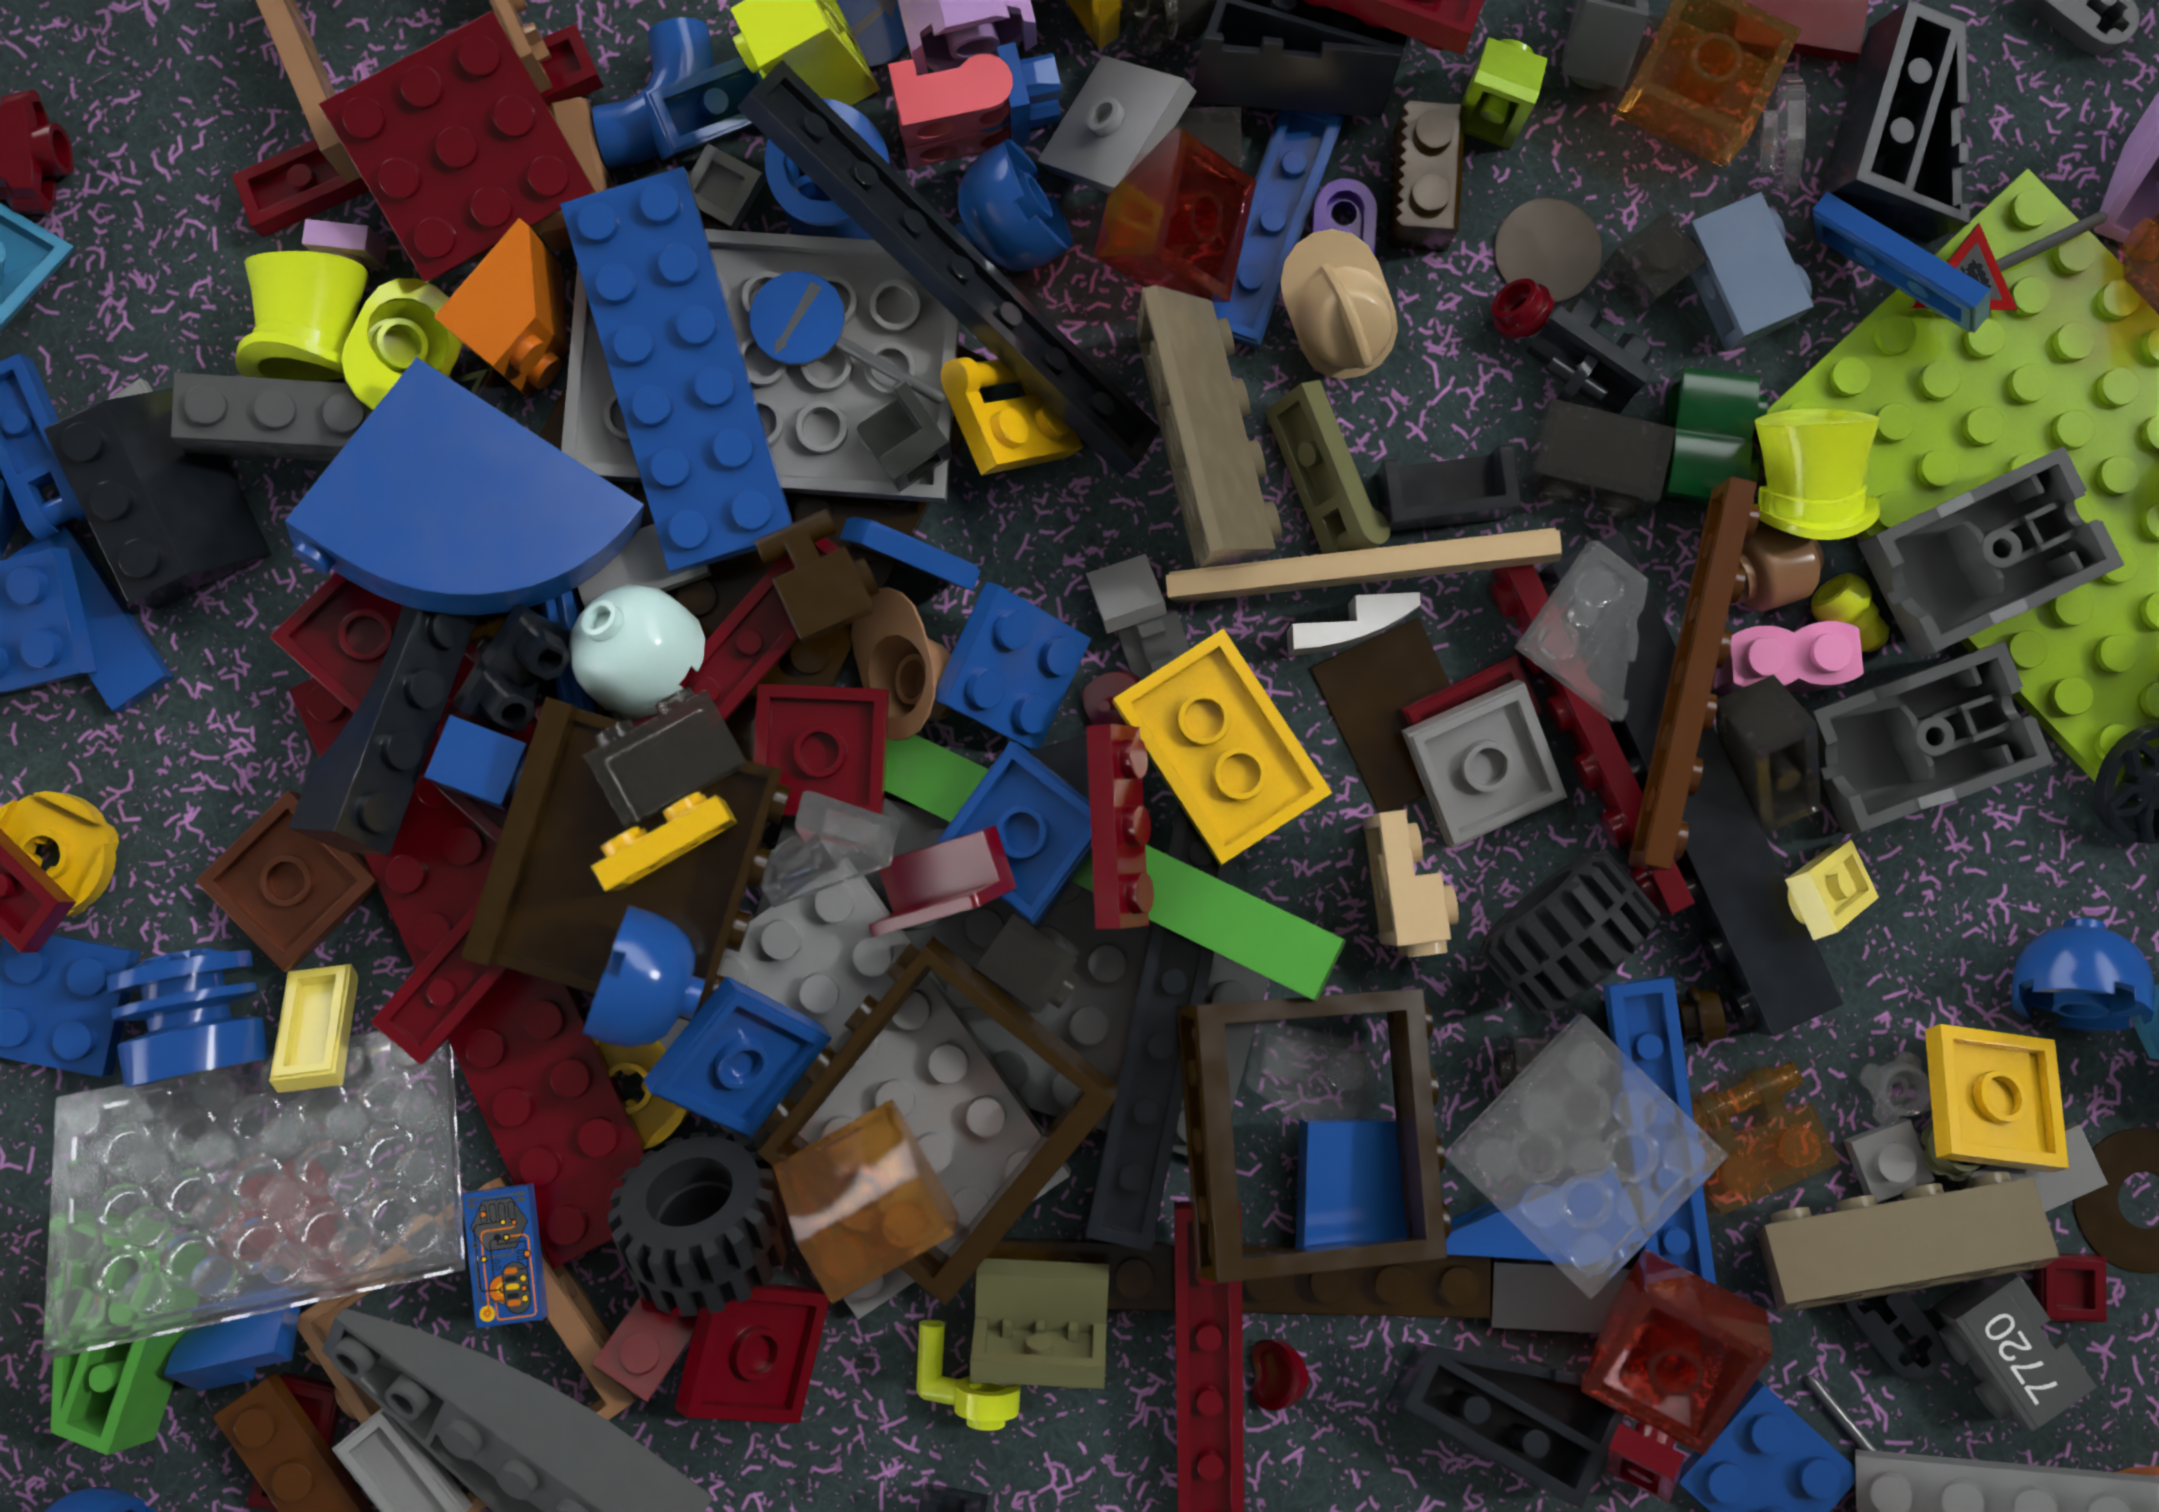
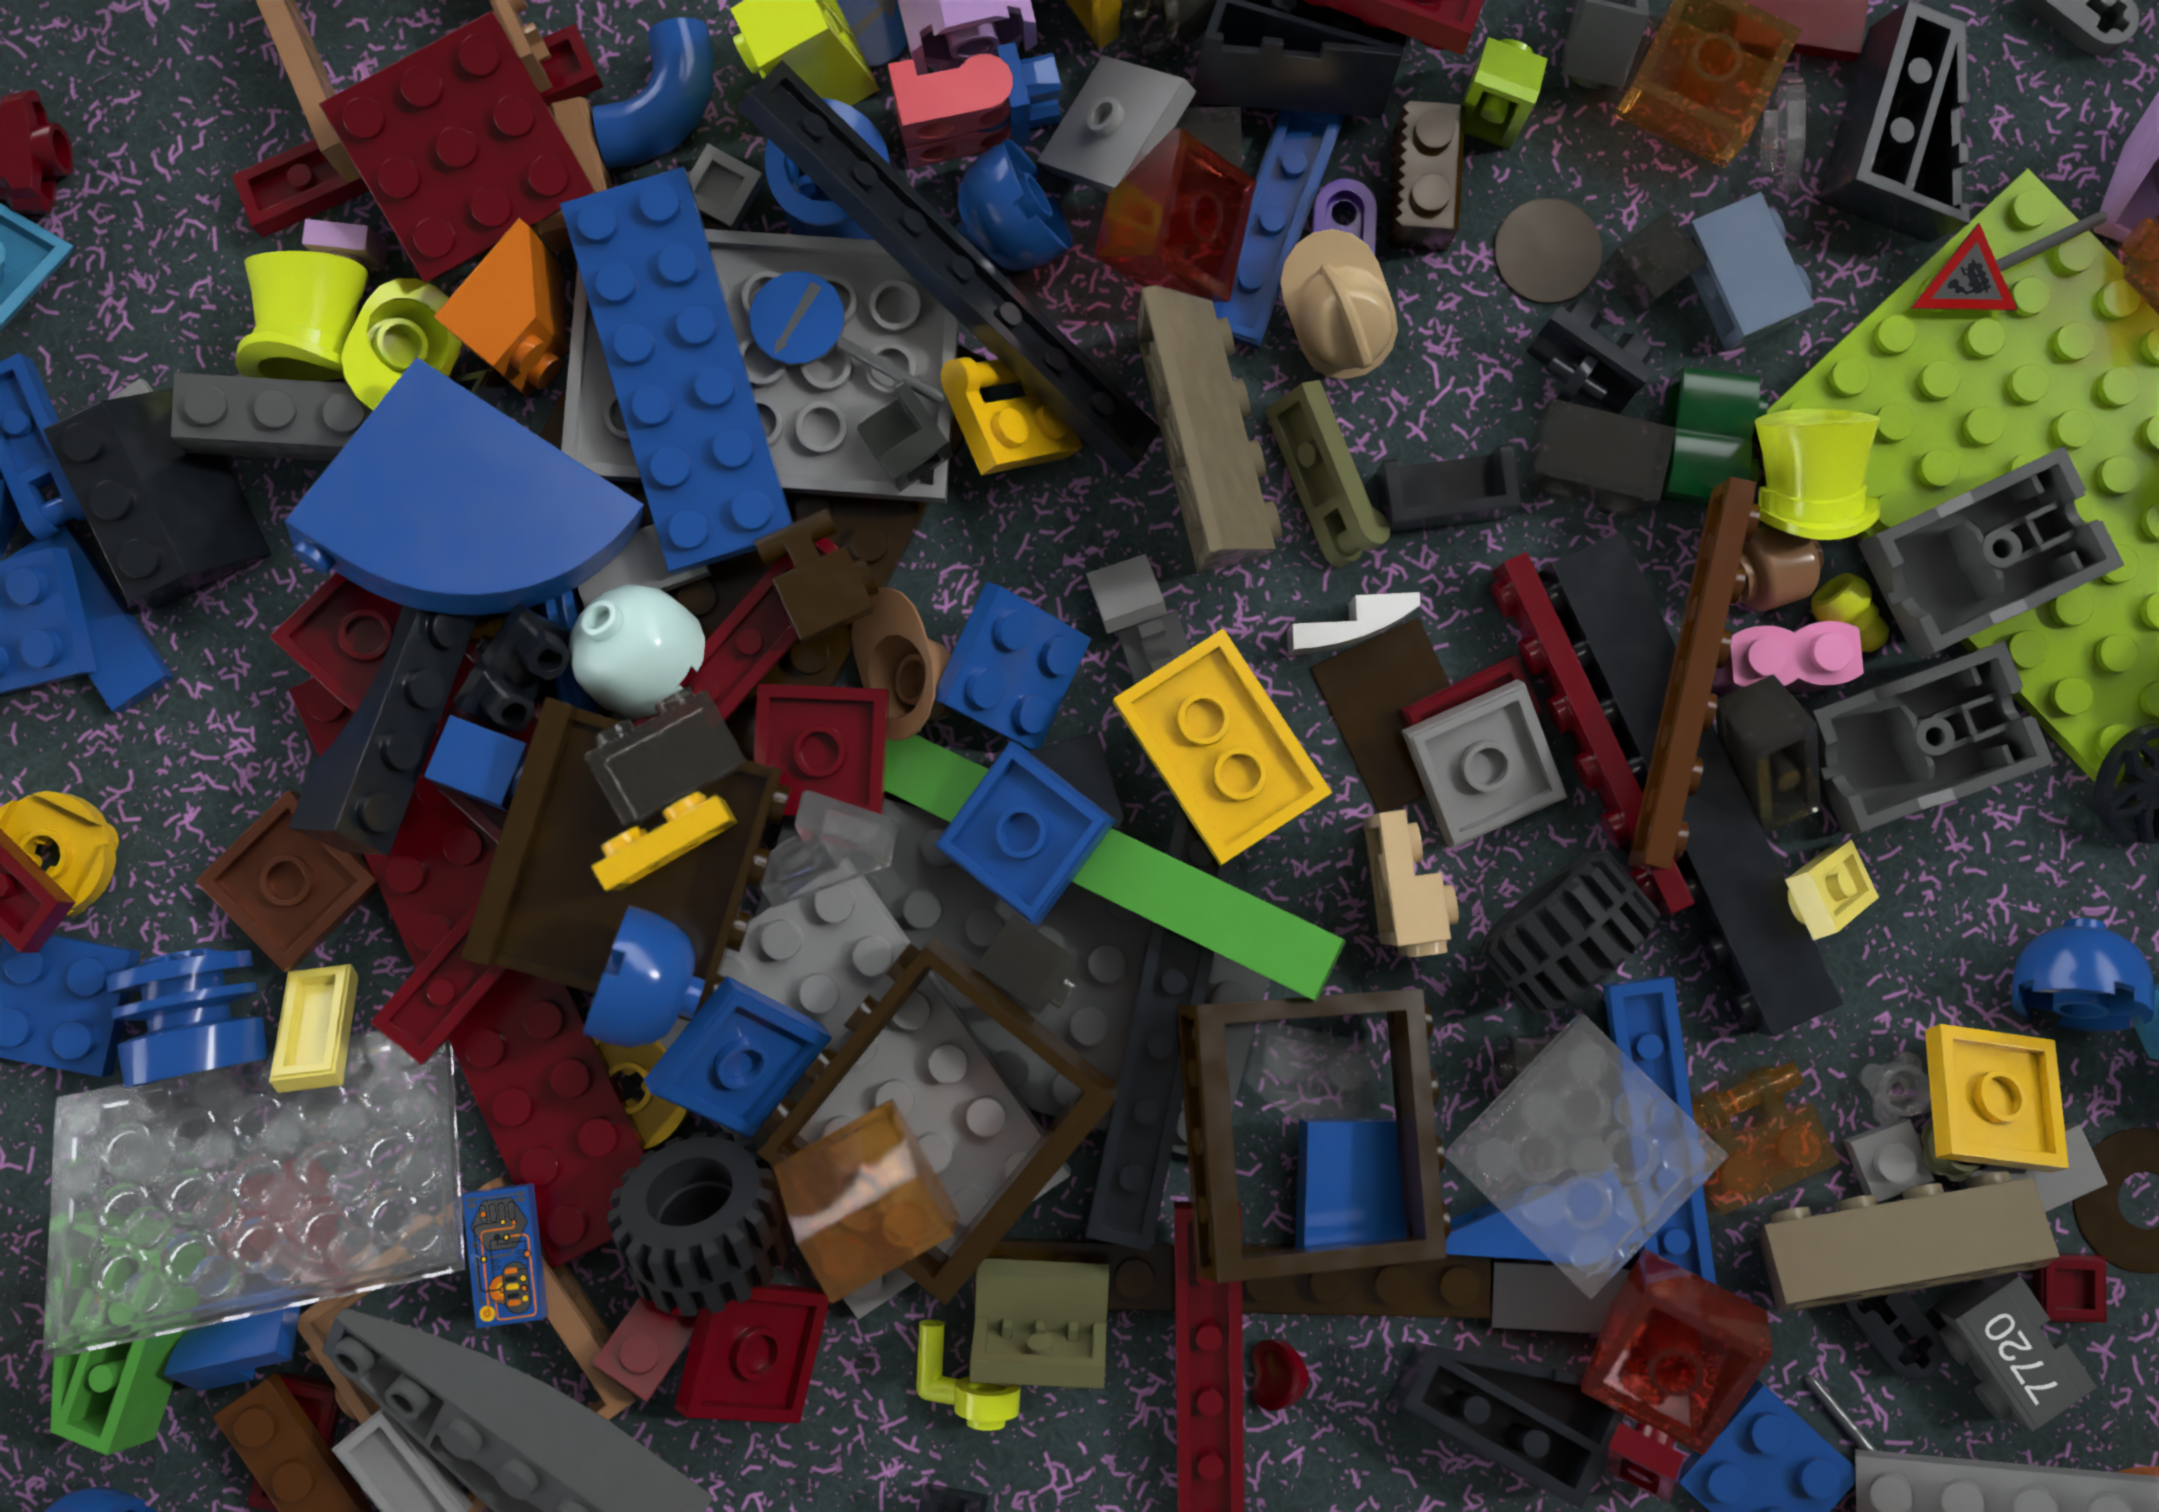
(699, 107): blue slope -> none
(910, 552): blue tile -> none
(944, 879): panel -> none
(1100, 693): dark red piece -> none
(1119, 826): dark red plate -> none
(1365, 566): tan tile -> none
(1521, 308): dark red plate -> none
(1591, 628): clear wing -> none
(1702, 1016): dark brown plate -> none
(1901, 263): blue tile -> none

